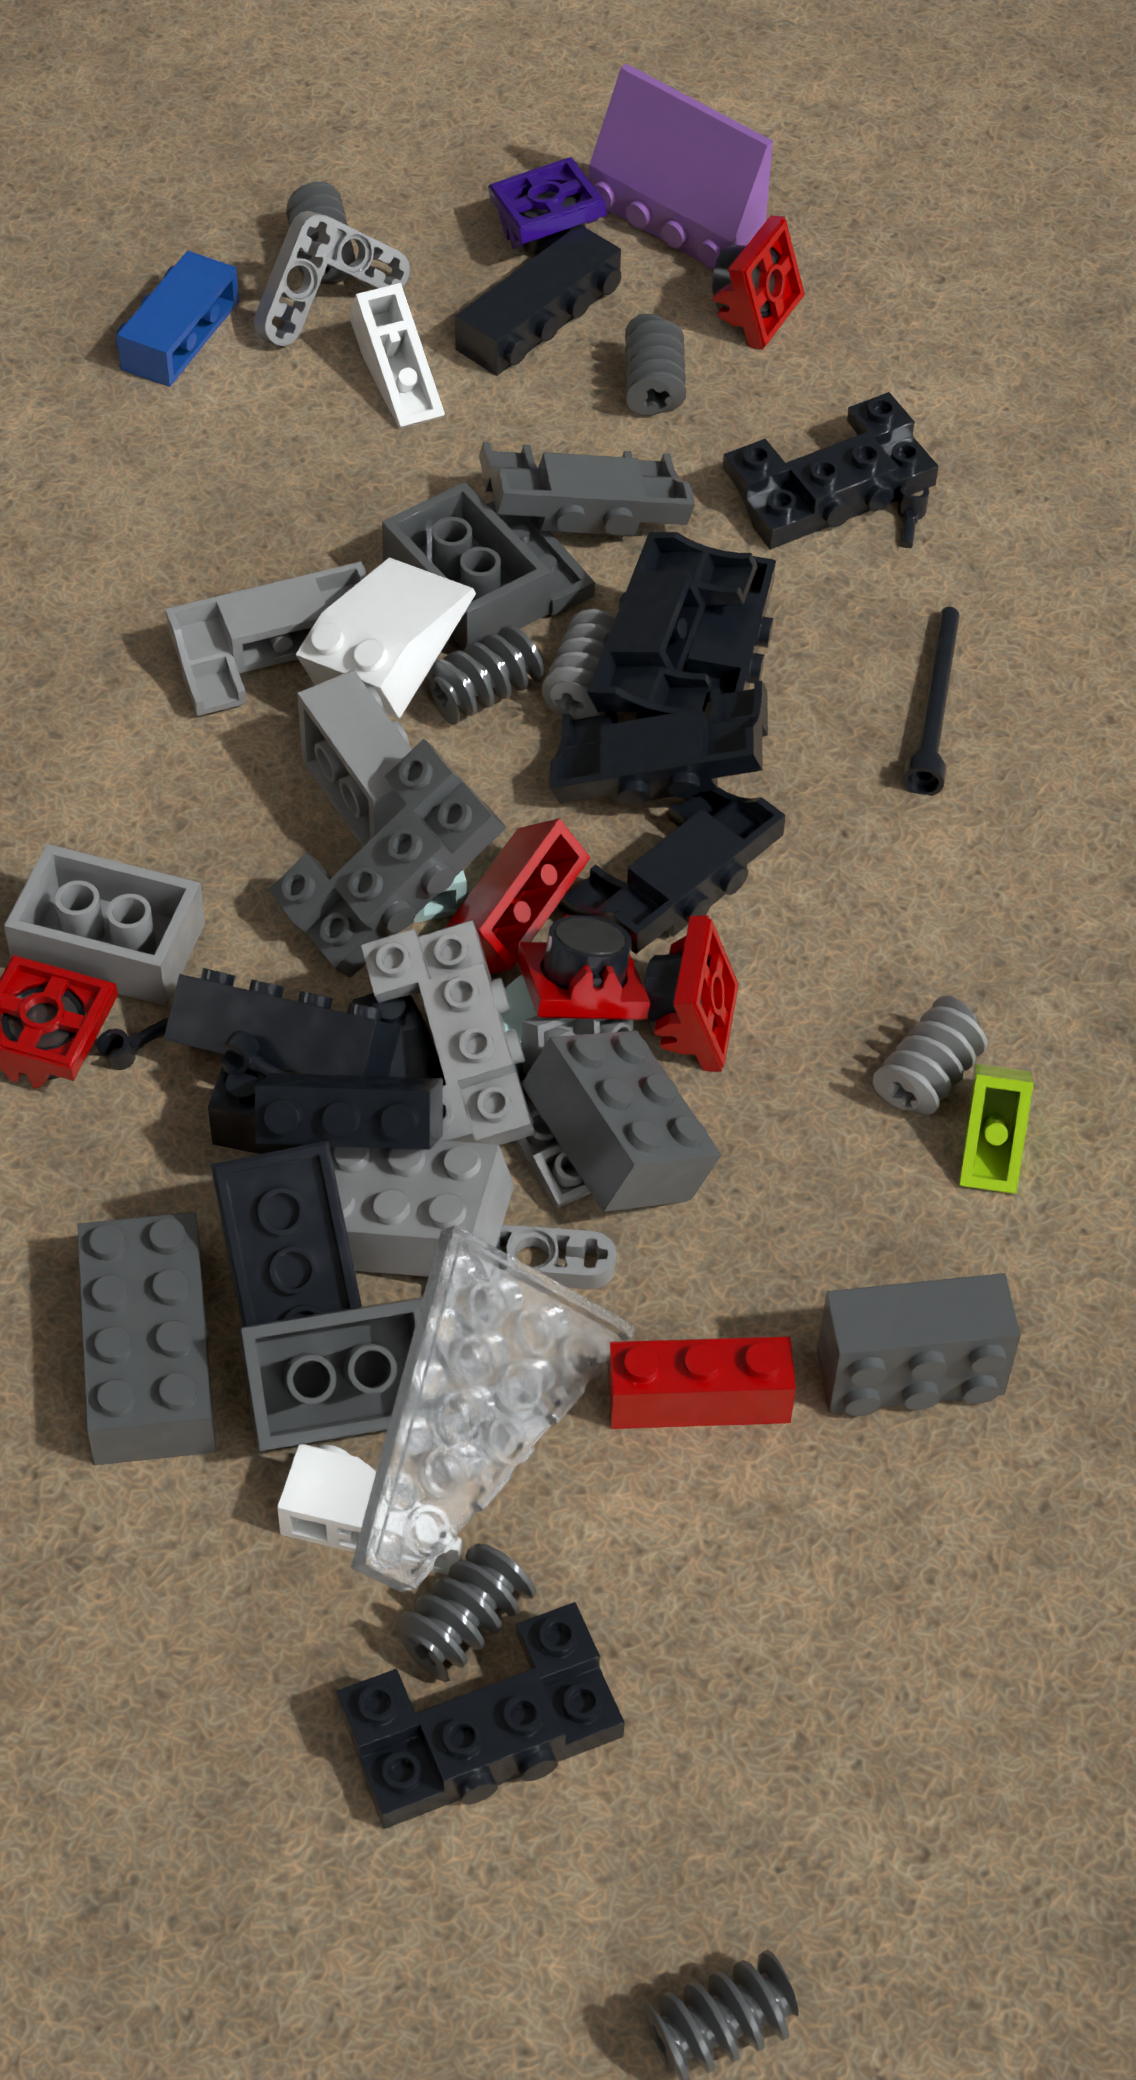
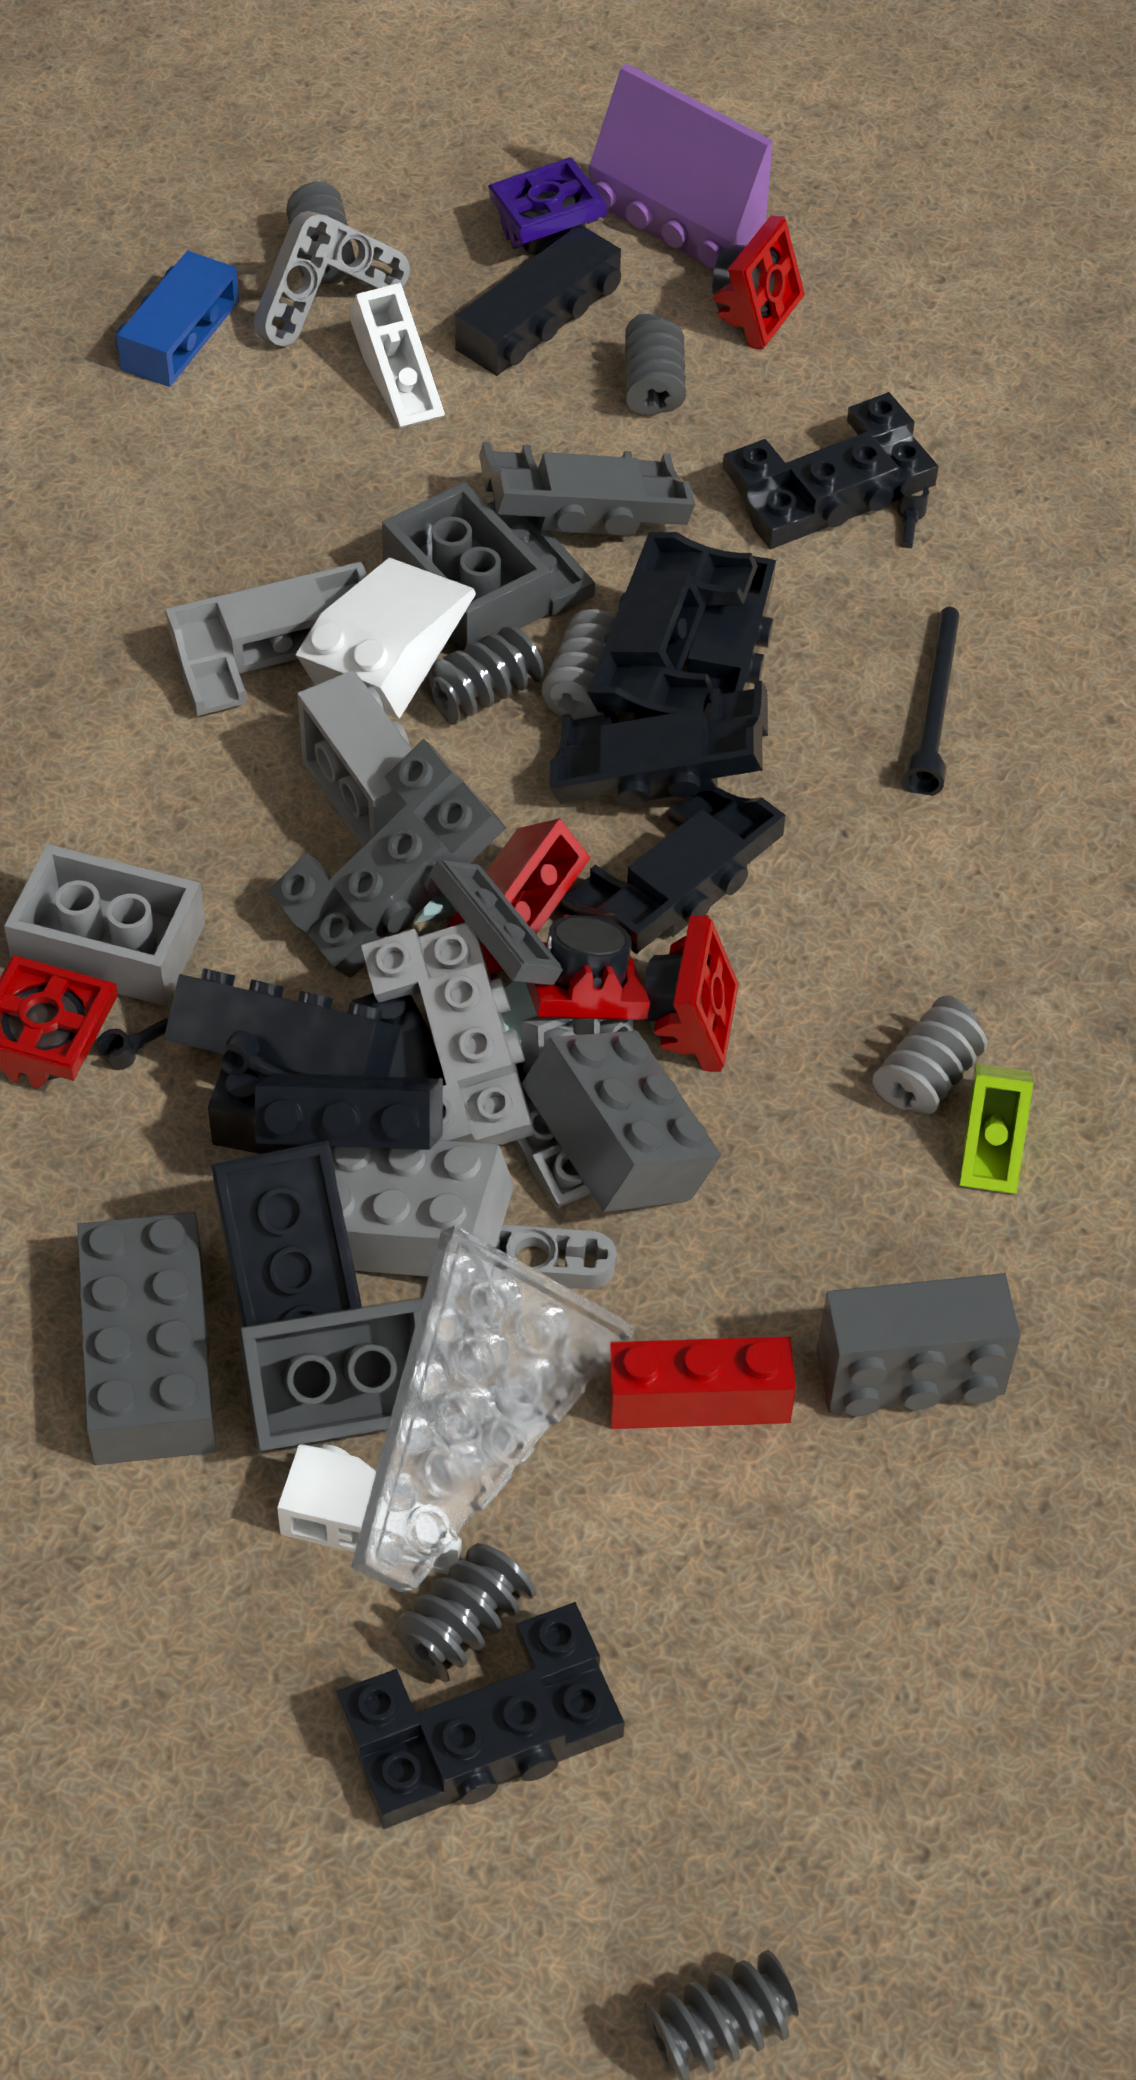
(496, 922): none -> dark grey tile

